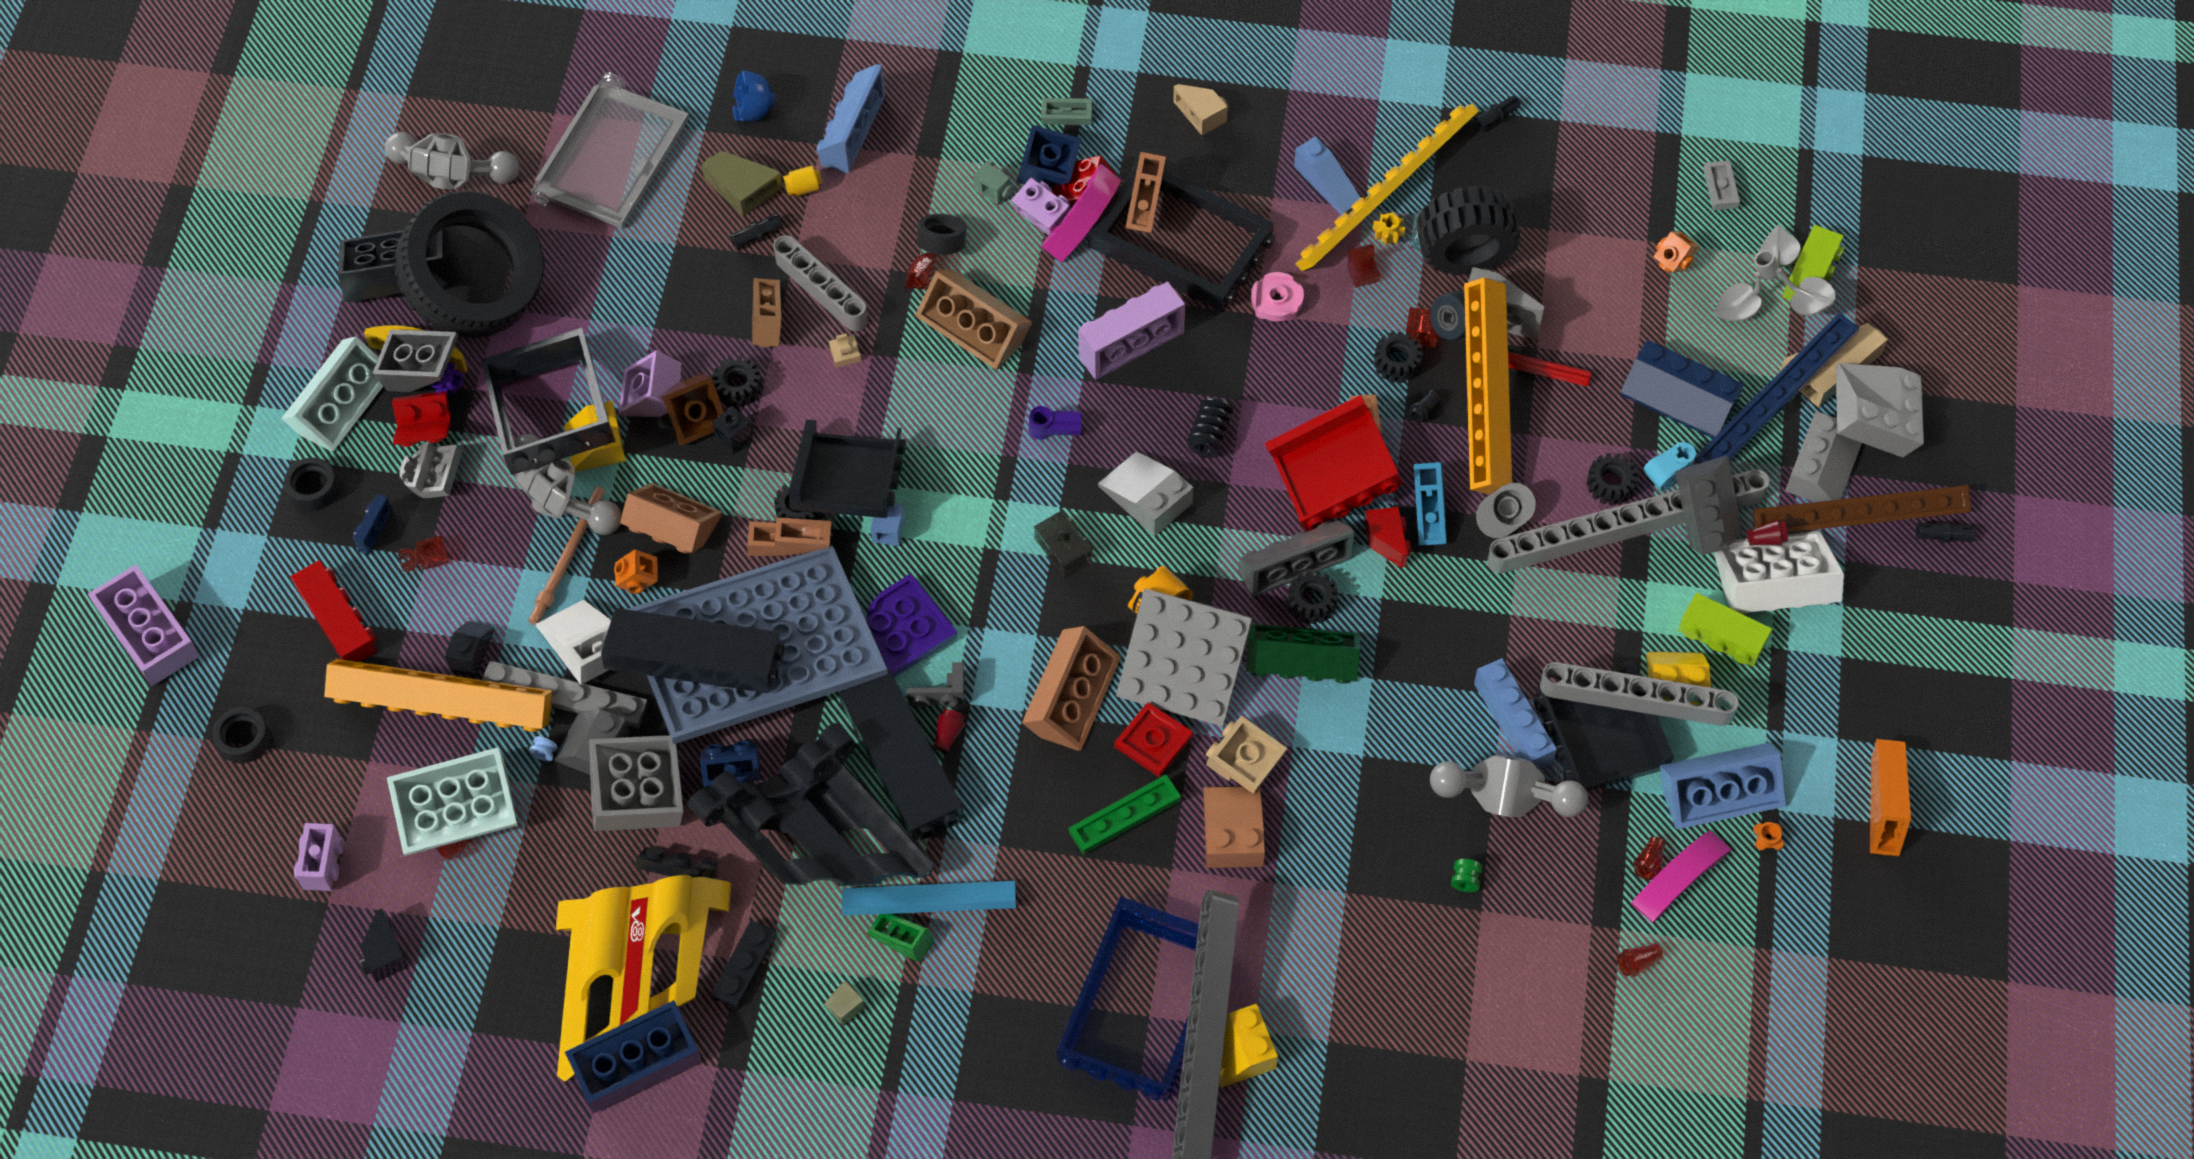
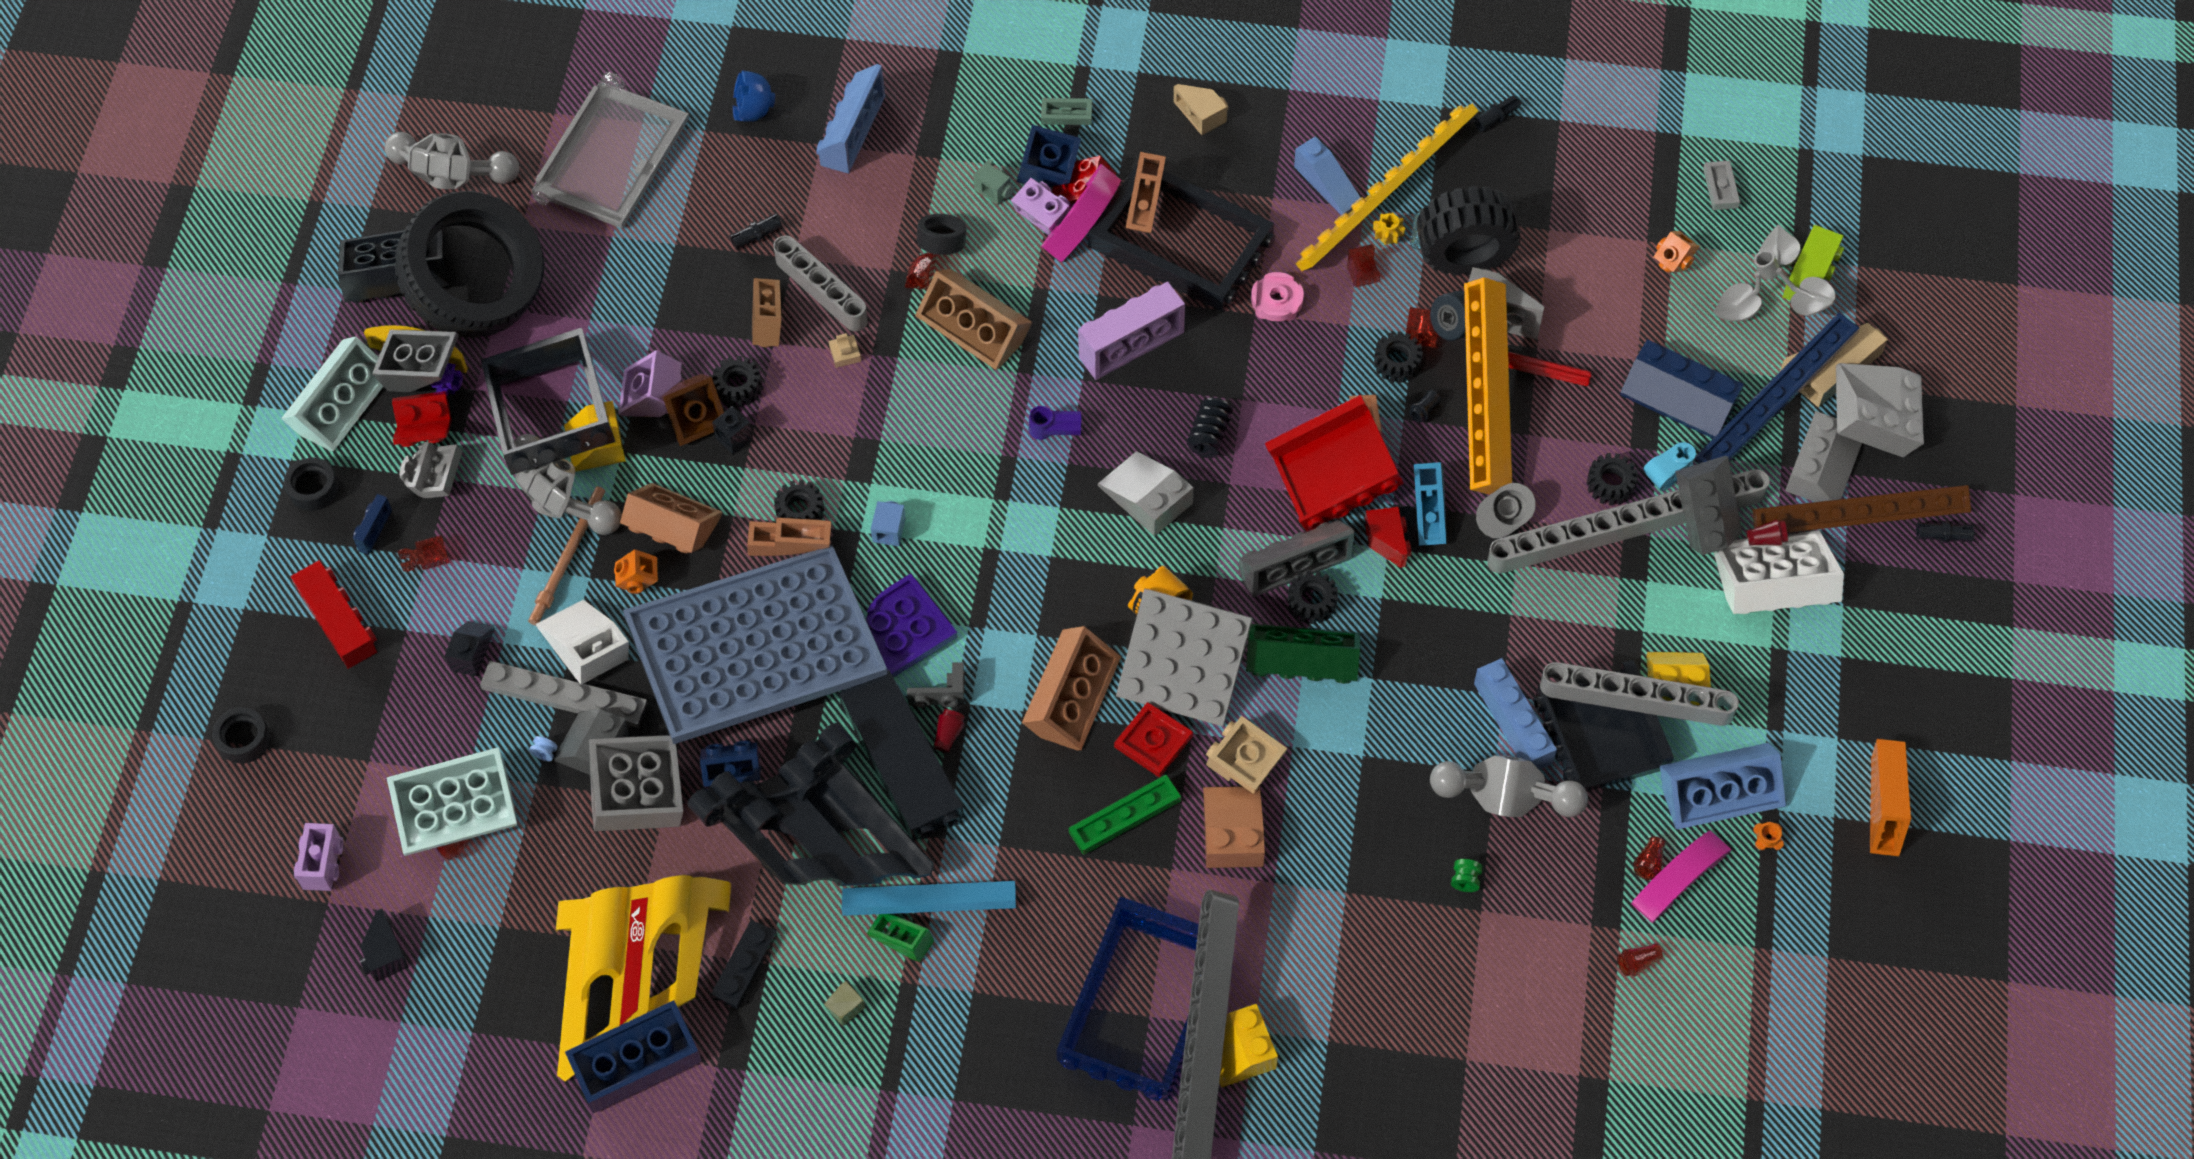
(143, 625): lavender brick -> none
(438, 694): light orange brick -> none
(670, 864): black hinge -> none
(692, 650): black brick -> none
(741, 180): olive slope -> none
(802, 181): yellow brick -> none
(846, 473): black panel -> none
(1063, 544): clear smoke brick -> none
(1724, 629): lime brick -> none

